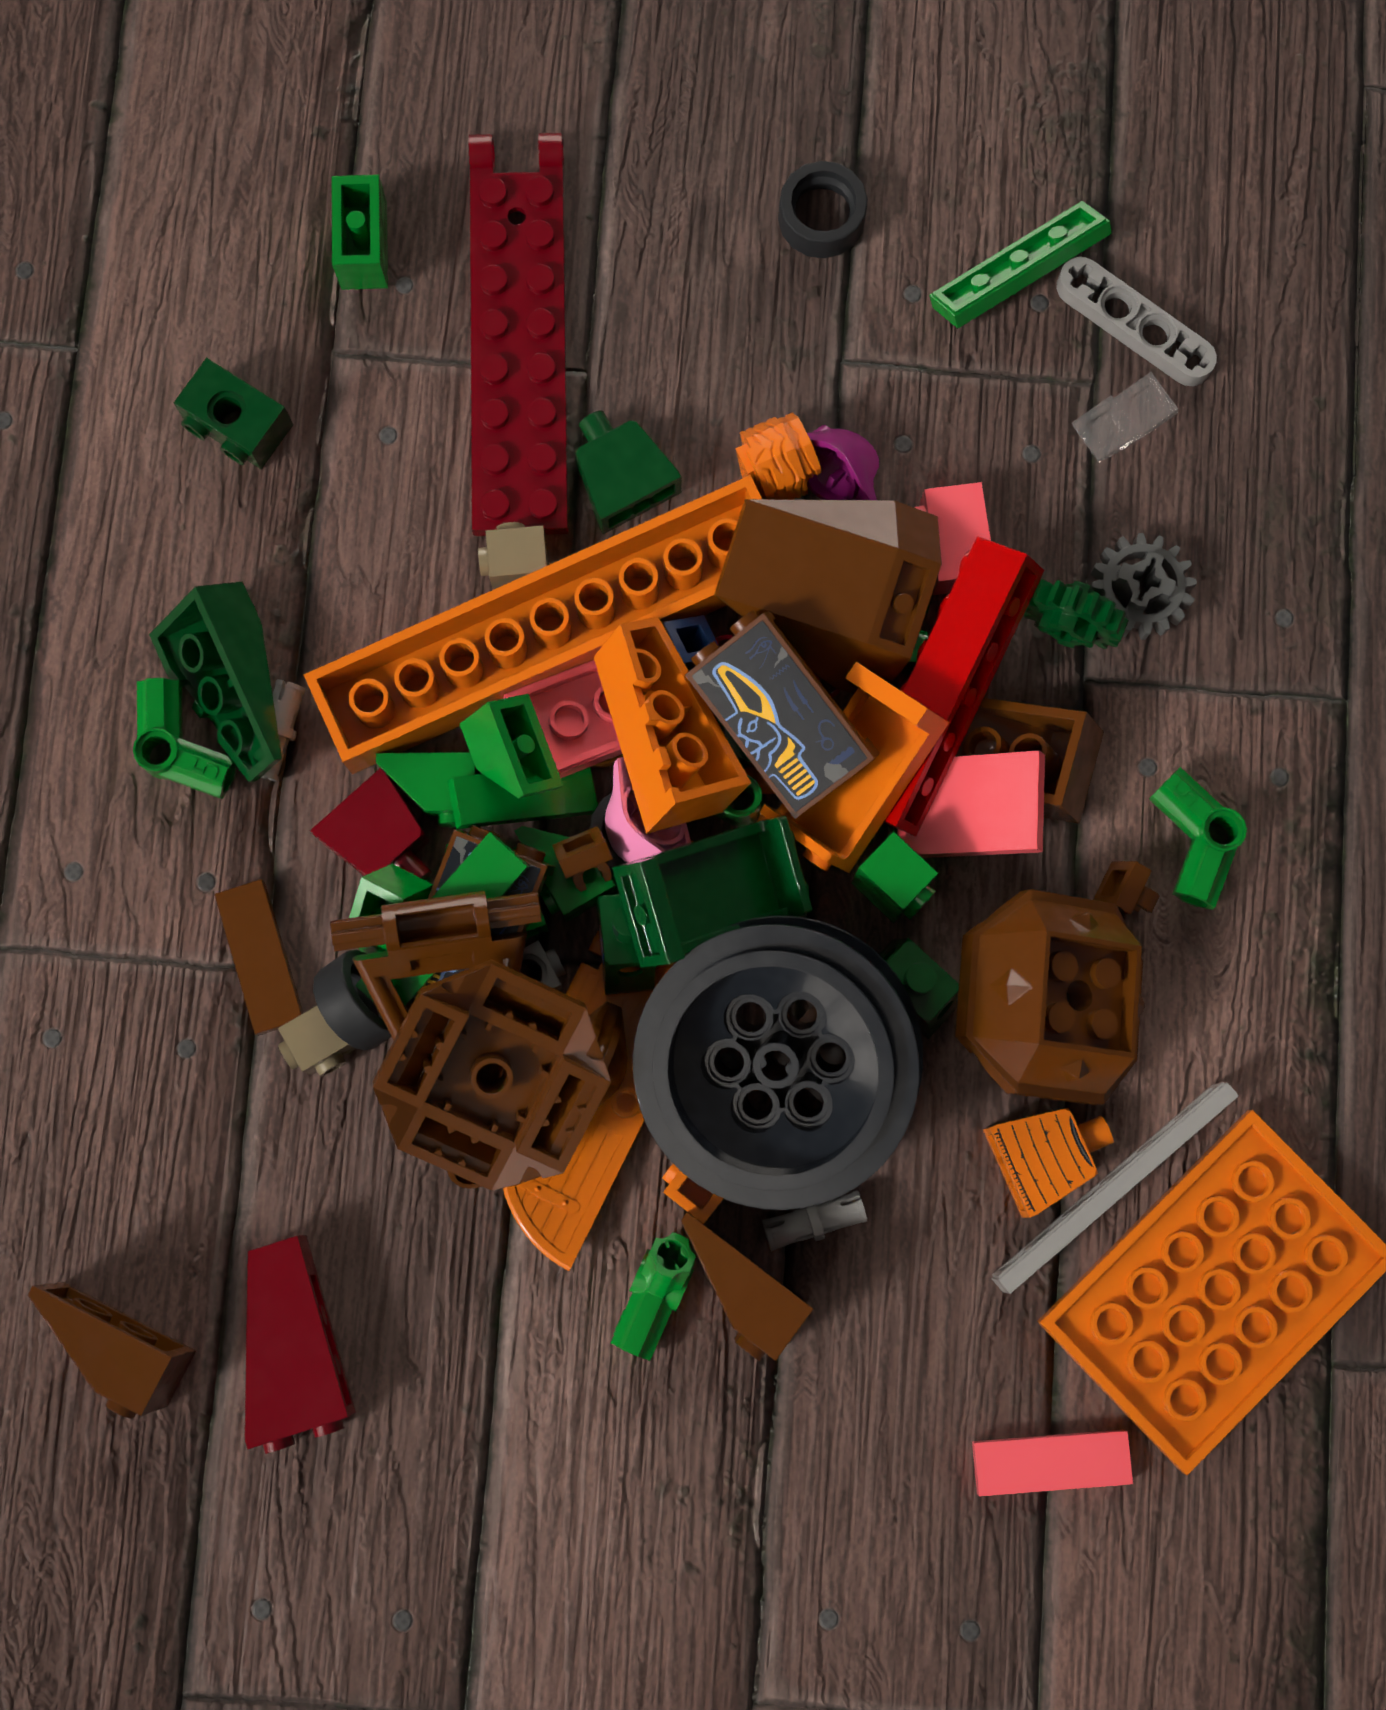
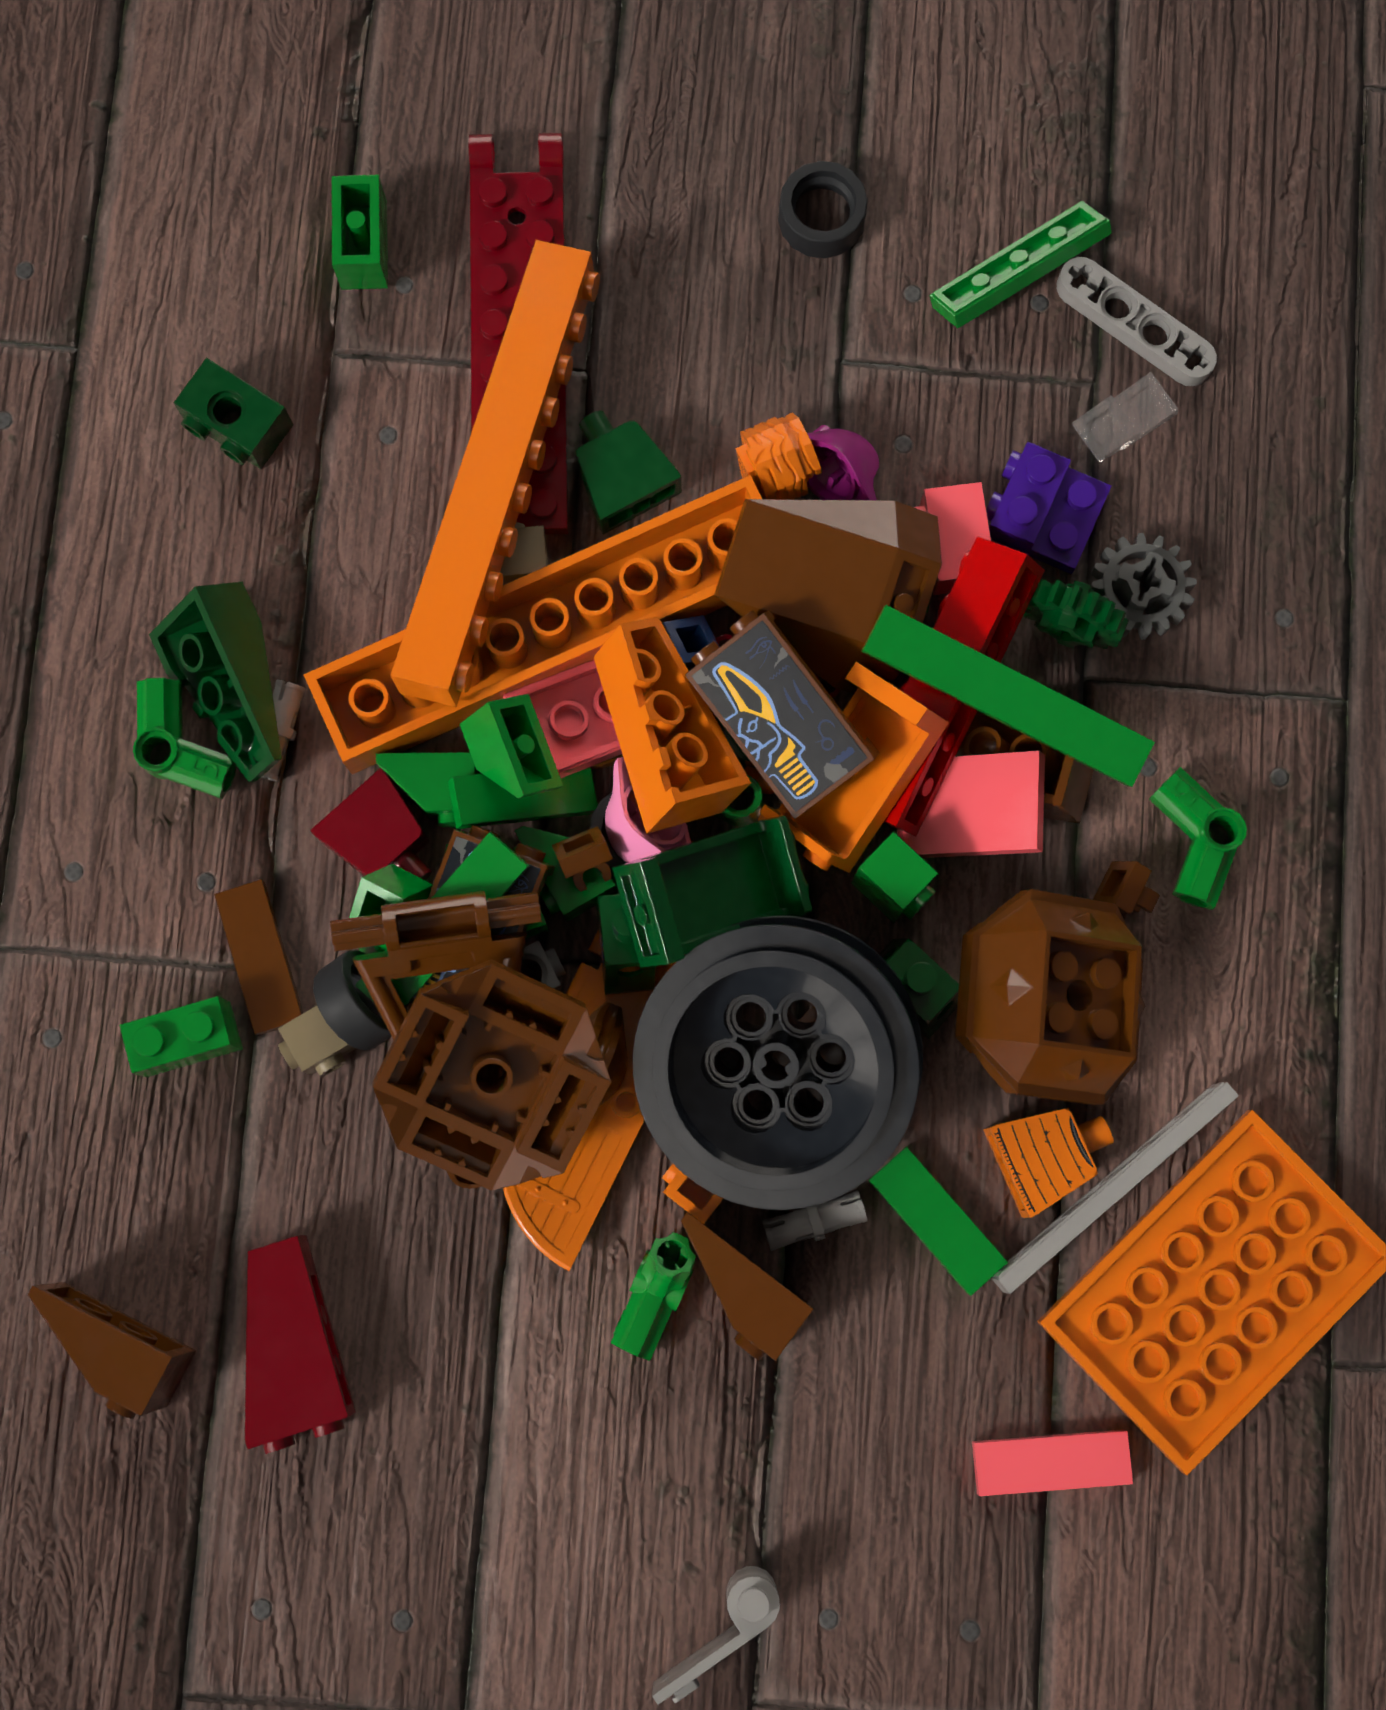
(181, 1037): none -> green brick
(496, 475): none -> orange brick
(752, 1608): none -> light grey door
(938, 1221): none -> green tile
(1008, 696): none -> green tile
(1046, 507): none -> dark purple plate

